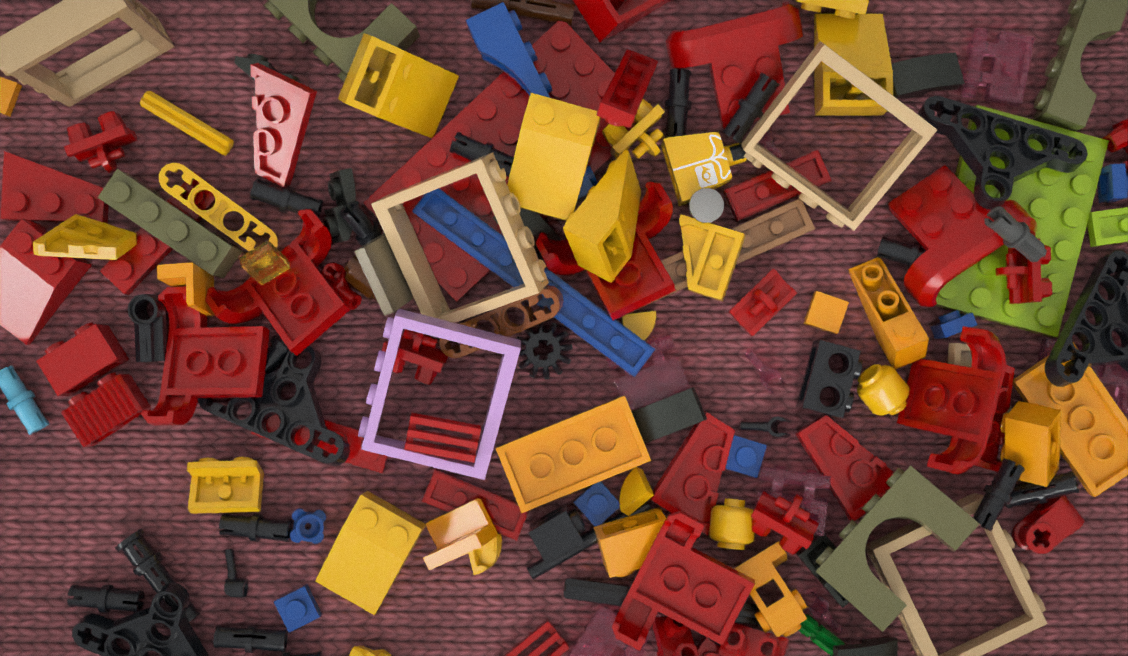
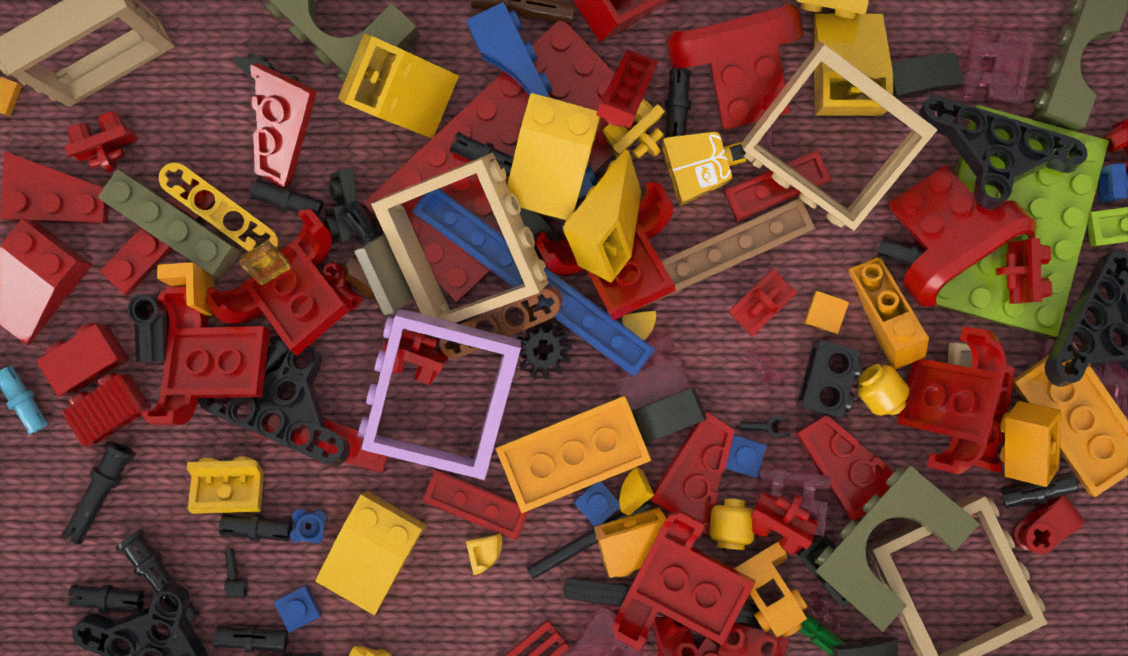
(85, 239): yellow wing -> none
(103, 478): none -> black pin
(186, 122): yellow axle -> none
(440, 450): red tile -> none
(459, 533): light orange panel -> none
(557, 532): black brick -> none
(706, 205): light grey pin -> none
(709, 256): yellow wing -> none
(750, 108): black pin -> none
(952, 323): blue plate -> none
(998, 494): black pin -> none
(1015, 234): dark grey axle -> none

